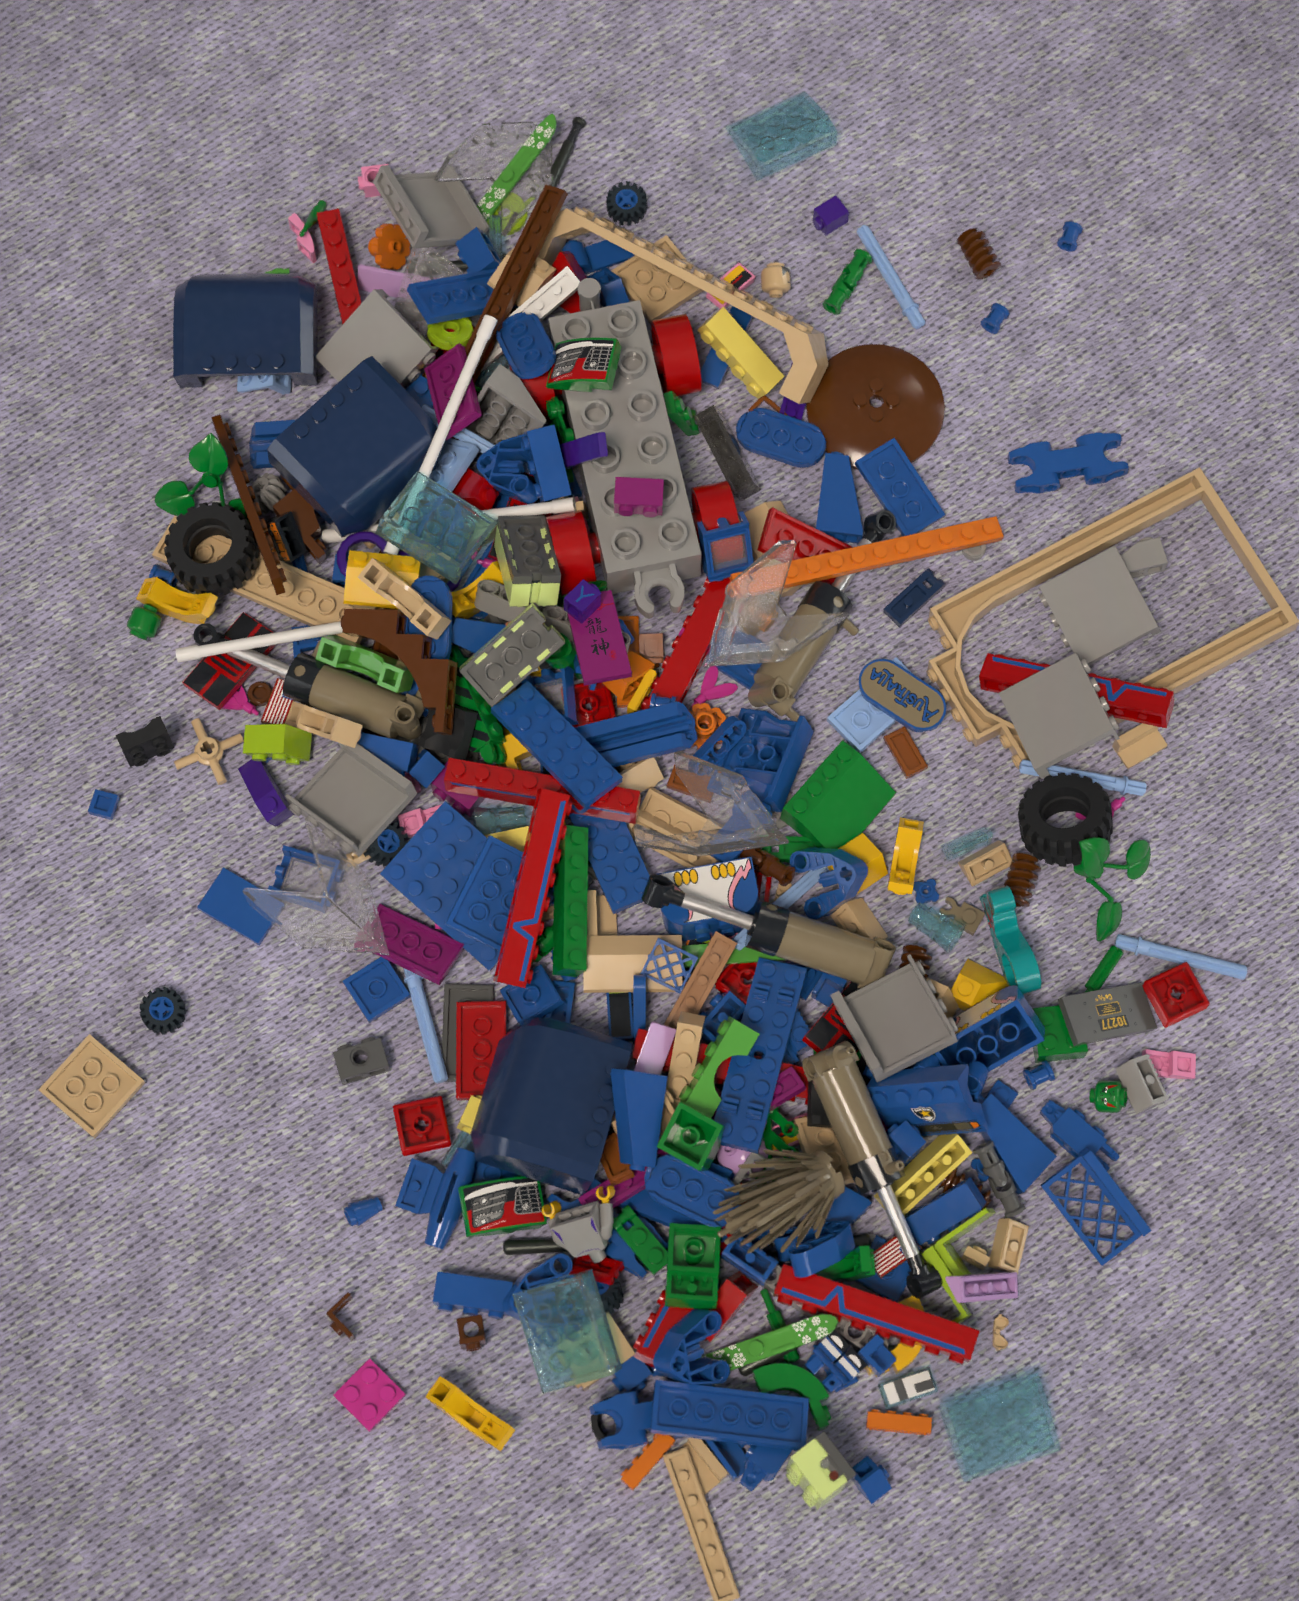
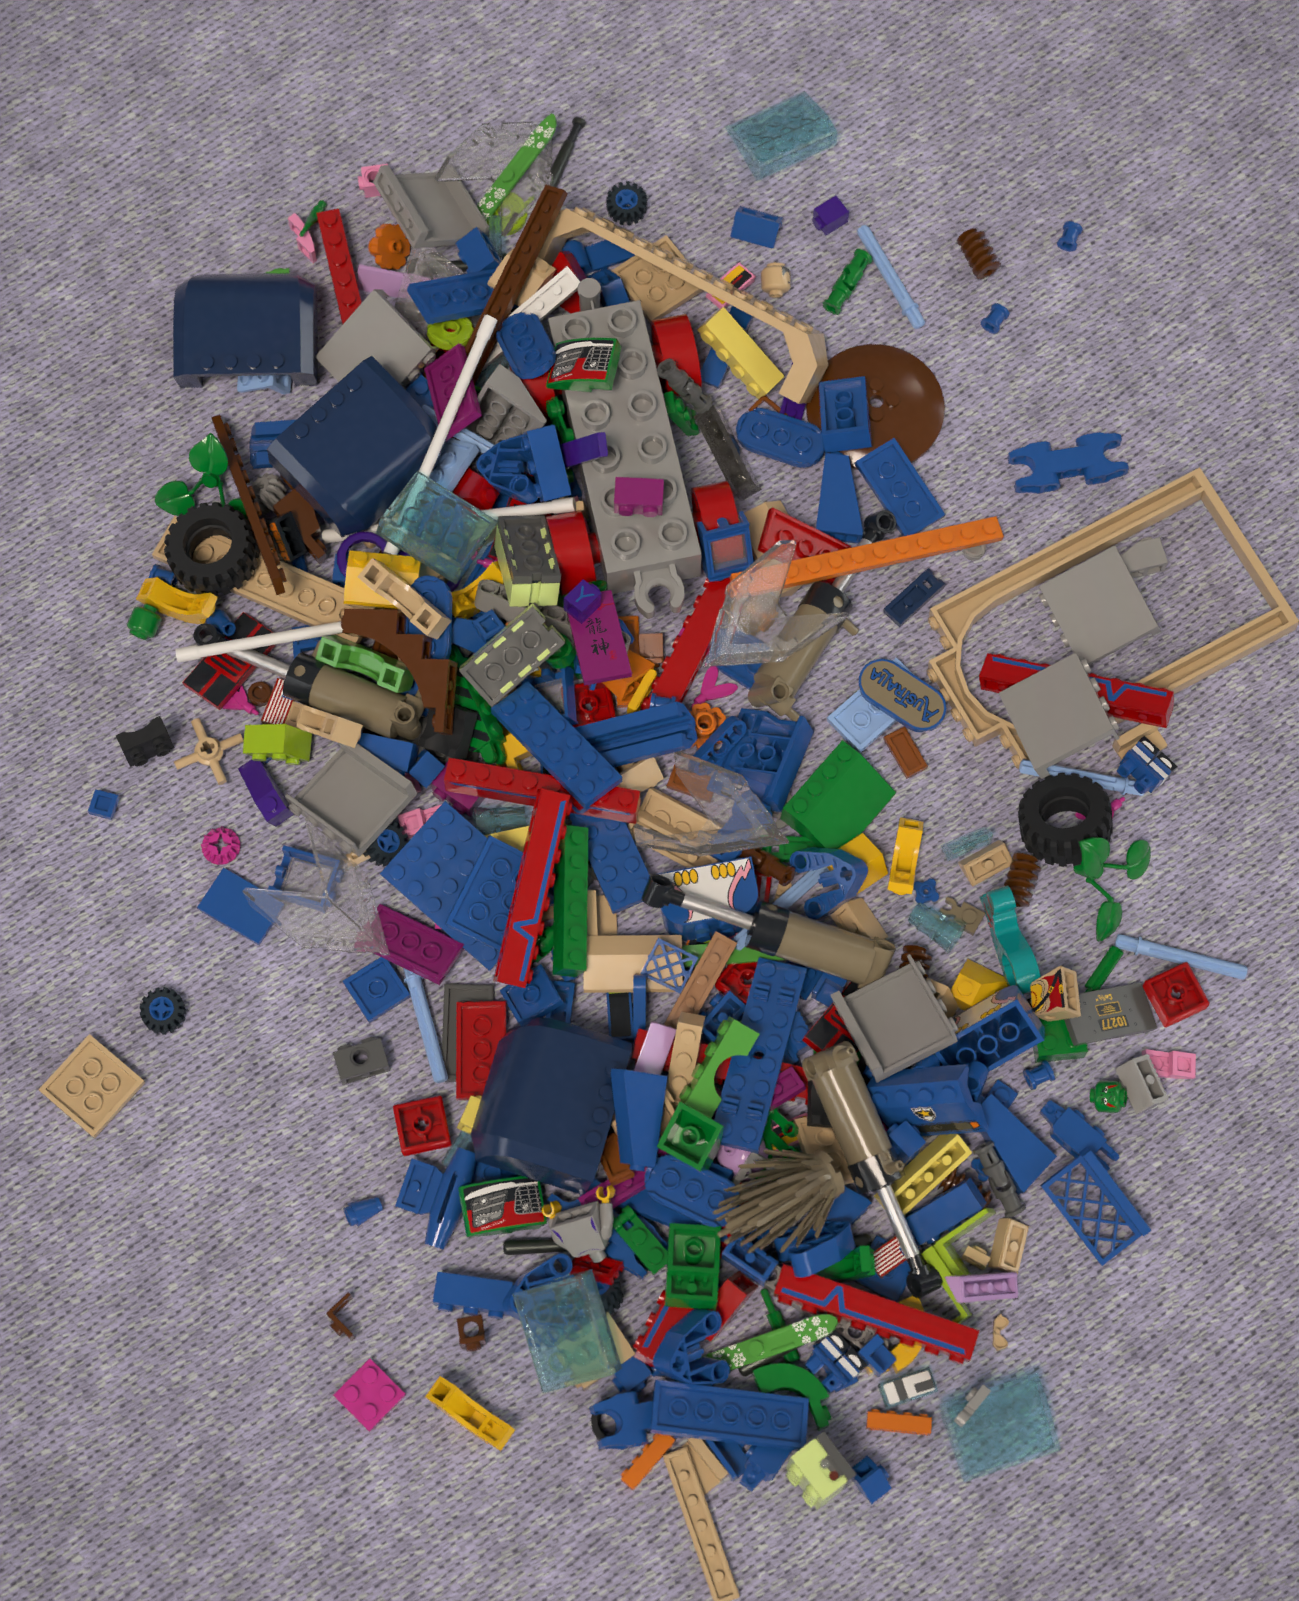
(221, 622): none -> blue cone
(227, 853): none -> dark pink gear
(488, 625): none -> blue slope
(684, 386): none -> dark grey piece
(756, 227): none -> blue panel
(844, 414): none -> blue slope
(974, 1400): none -> light grey plate
(1055, 995): none -> torso
(1139, 764): none -> blue hips

